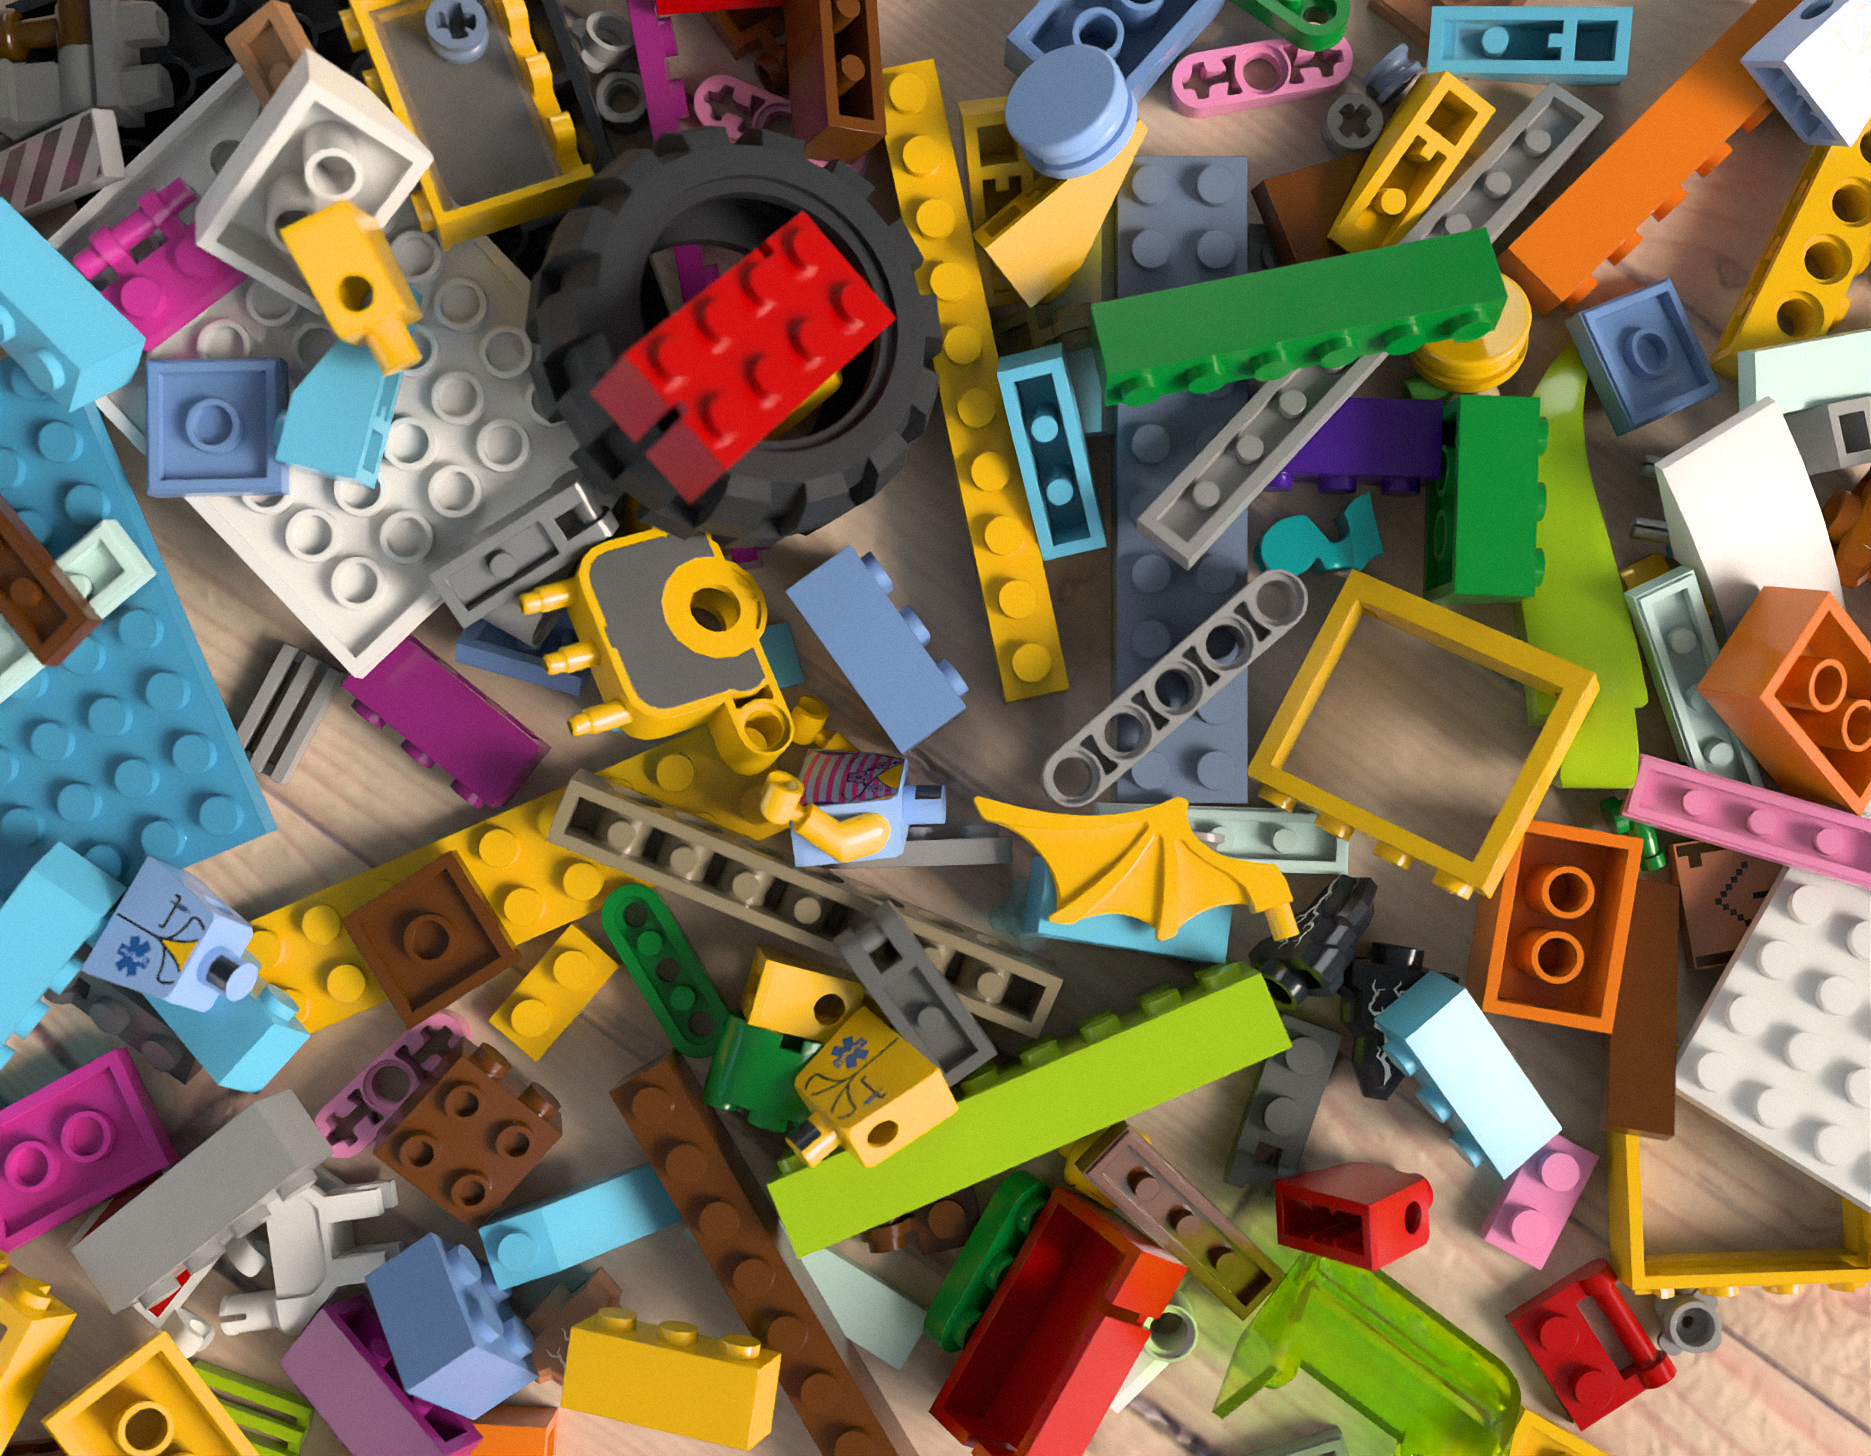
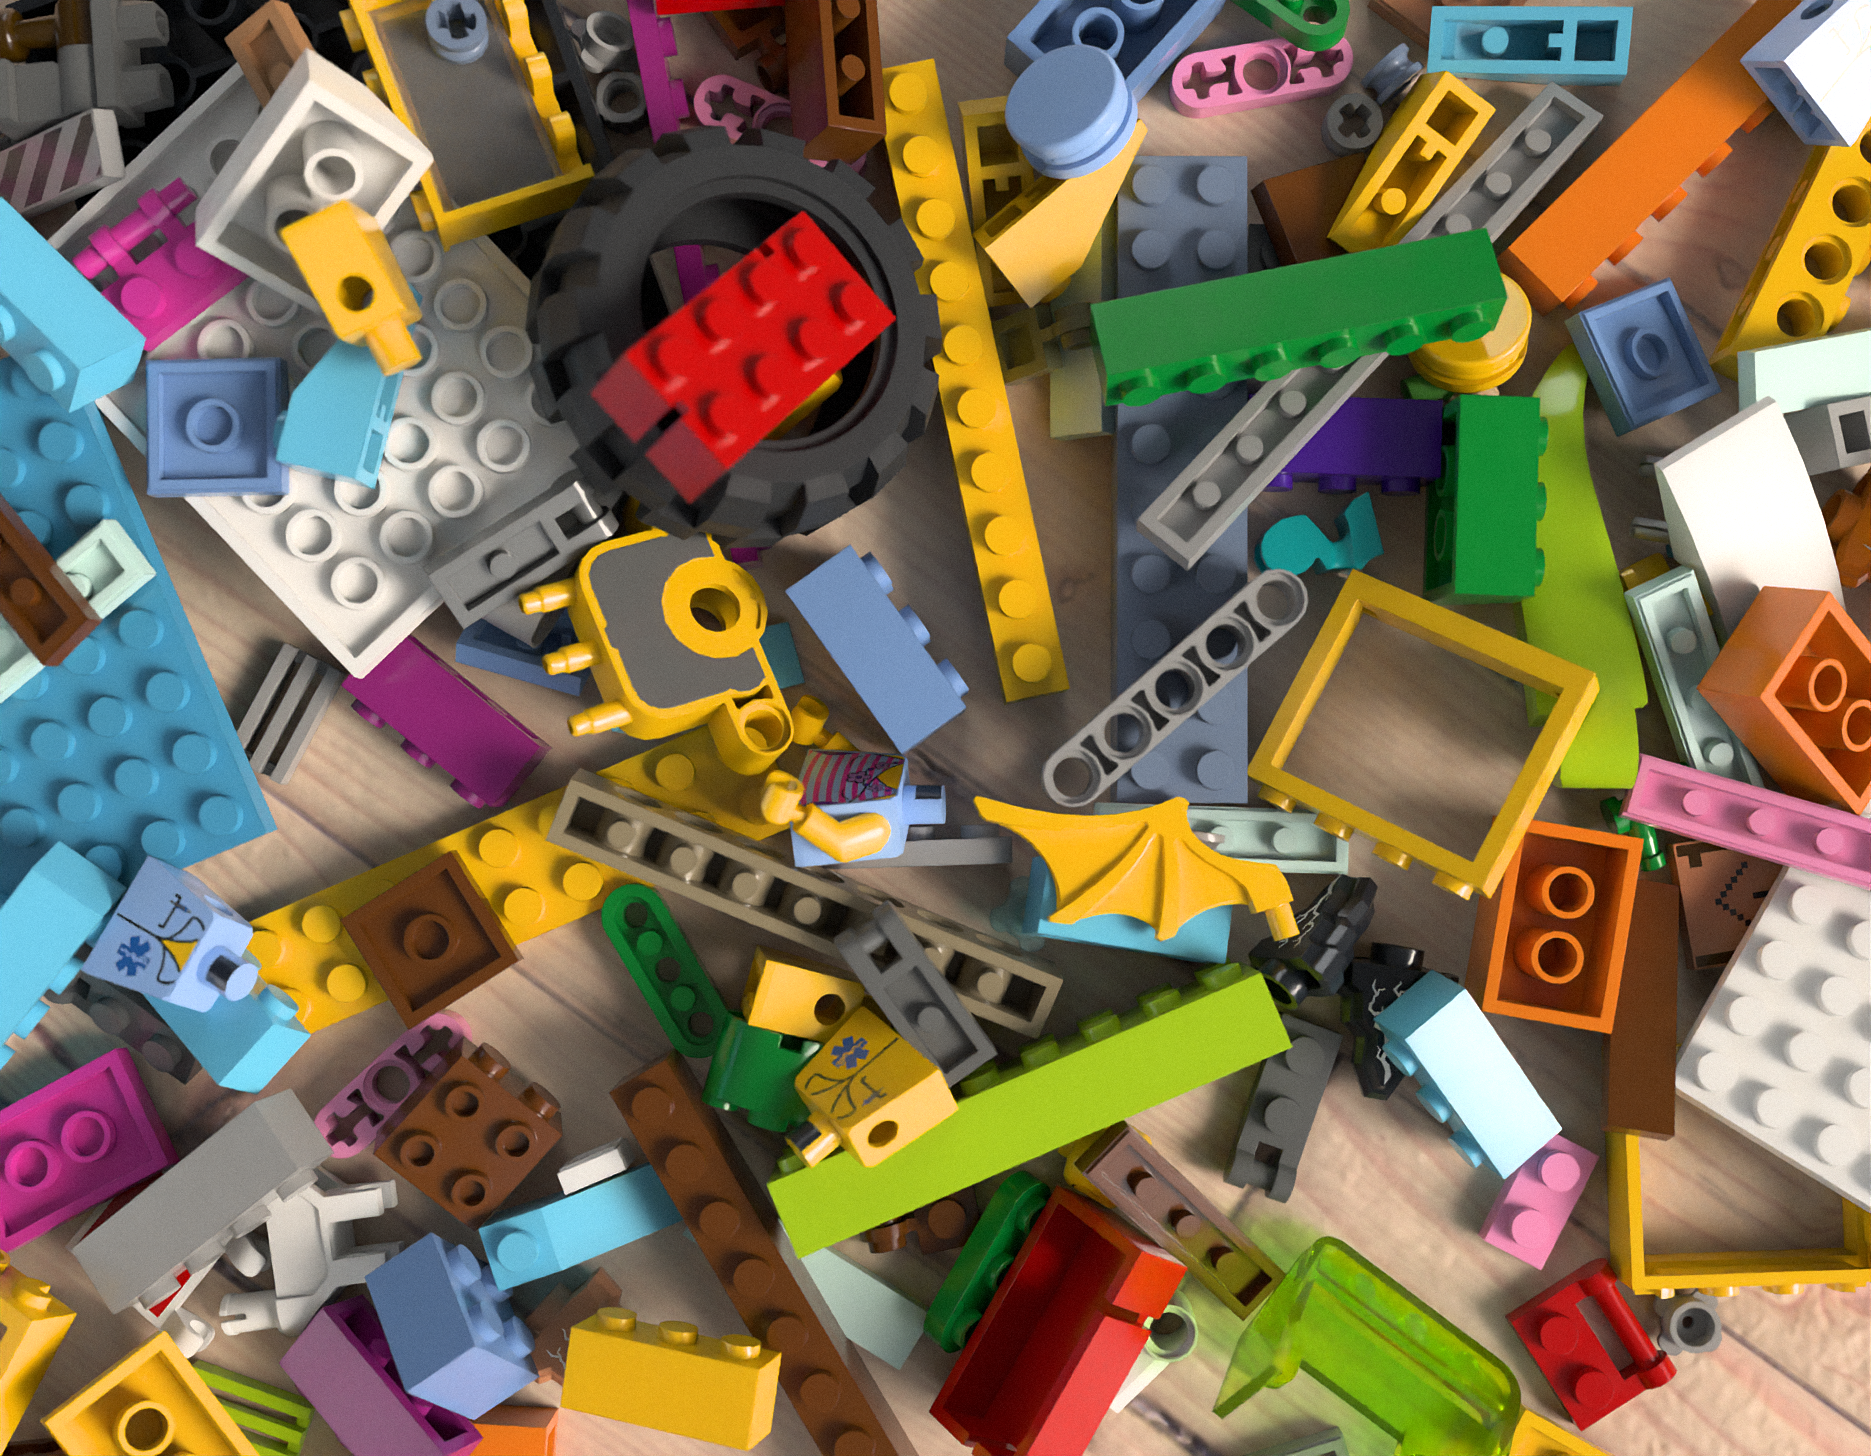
(555, 992): yellow plate -> none
(595, 1165): none -> white tile
(1052, 451): medium azure brick -> none
(1372, 1216): red torso -> none

